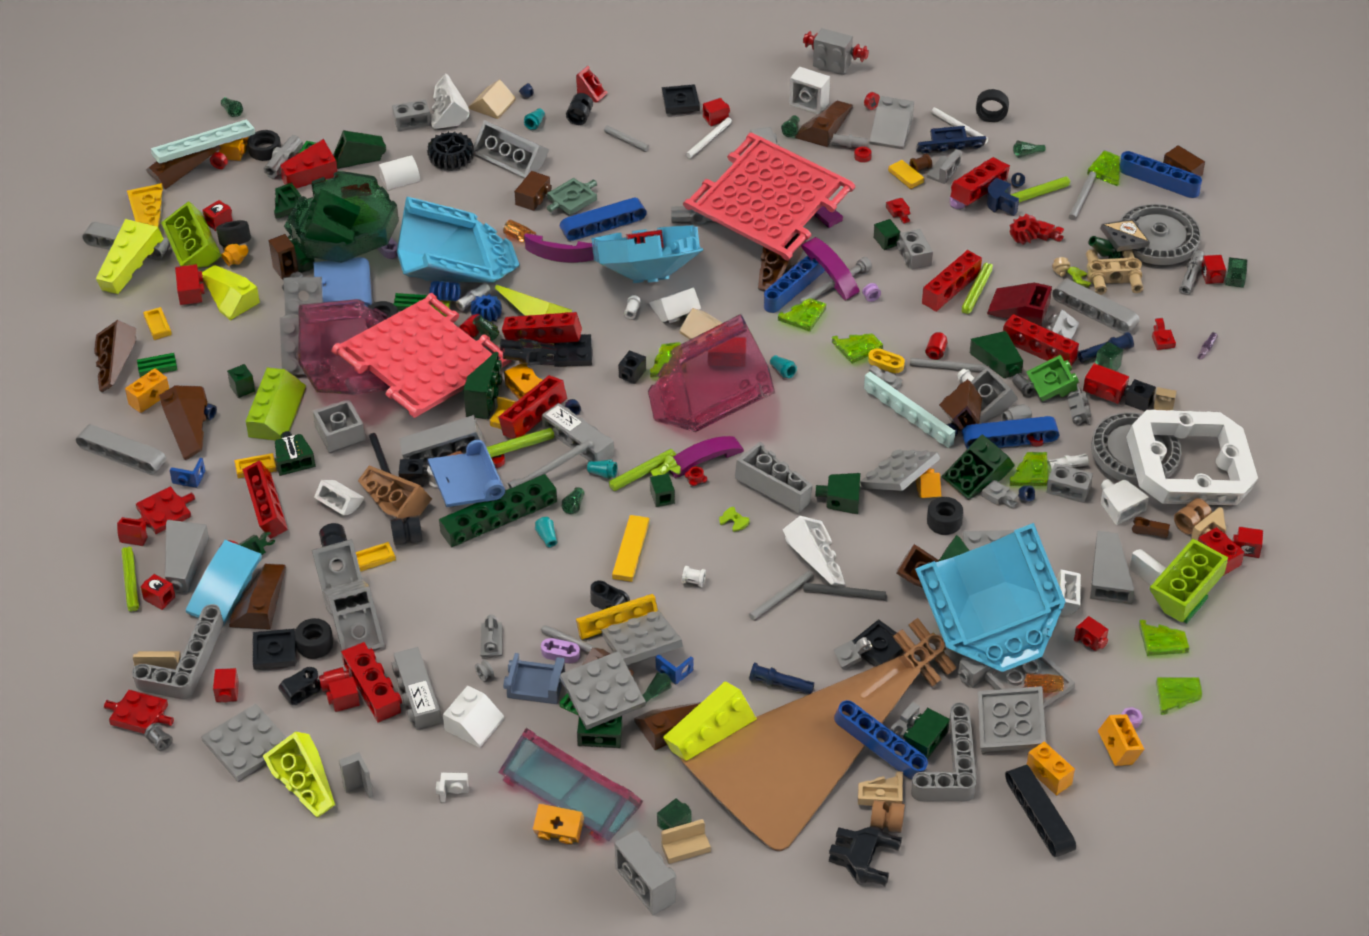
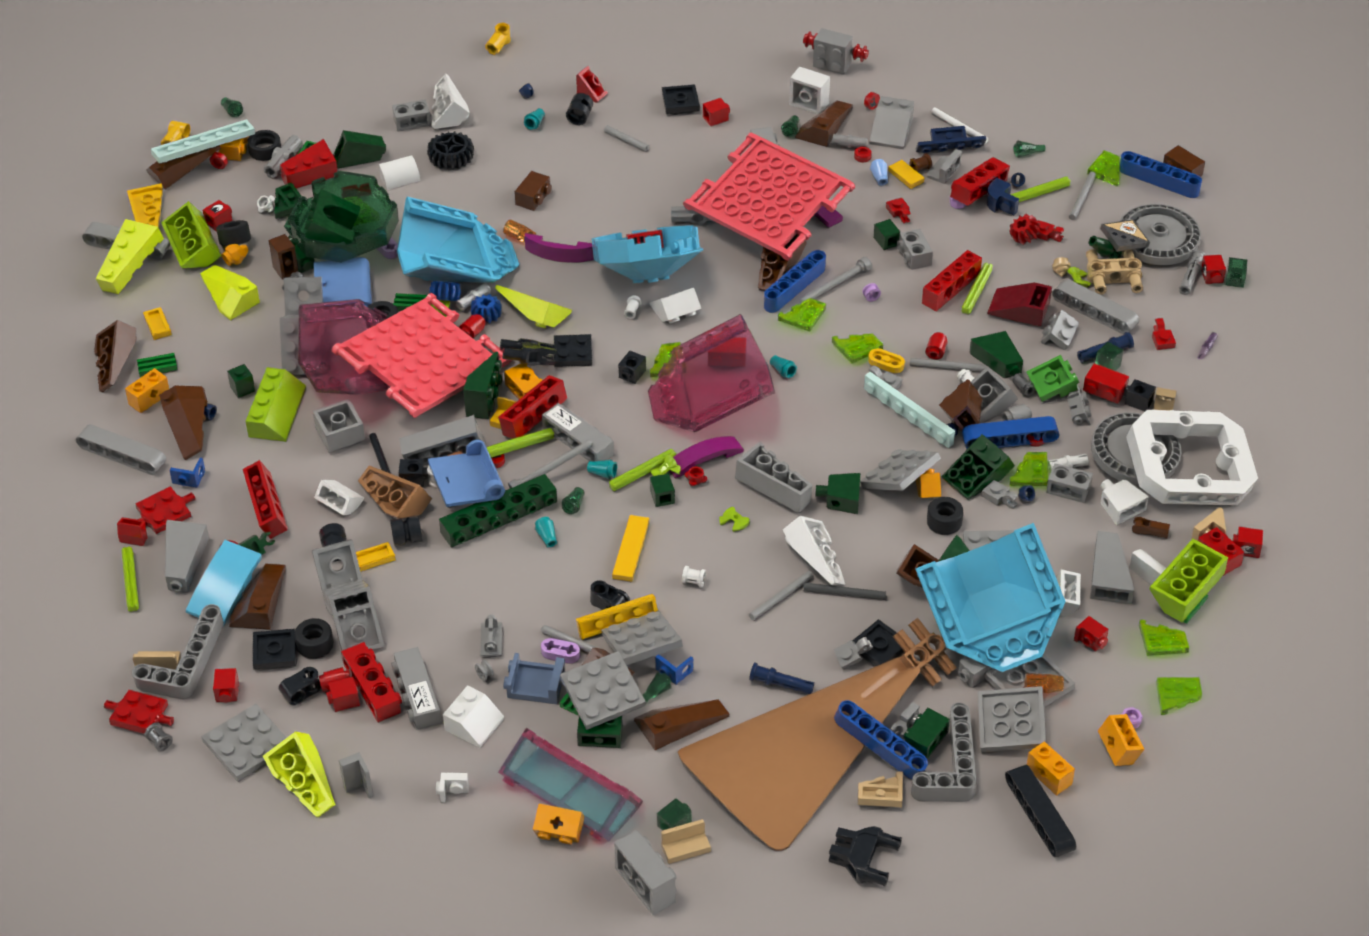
(157, 591): red brick -> none
(176, 131): none -> yellow piece
(188, 284): red brick -> none
(265, 203): none -> white plate
(267, 459): yellow tile -> none
(293, 454): dark green torso -> none
(486, 327): clear green cone -> none
(493, 100): tan slope -> none
(499, 38): none -> yellow piece
(509, 149): light grey slope -> none
(543, 327): red brick -> none
(572, 196): sand green plate -> none
(573, 405): dark blue hinge -> none
(603, 219): blue beam -> none
(698, 323): tan slope -> none
(708, 138): white bar -> none
(710, 722): neon yellow wedge -> none
(833, 265): magenta slope -> none
(879, 171): none -> light blue cone
(887, 815): medium nougat wheel -> none
(995, 95): black tyre -> none
(1040, 340): red brick -> none
(1191, 515): medium nougat wheel -> none

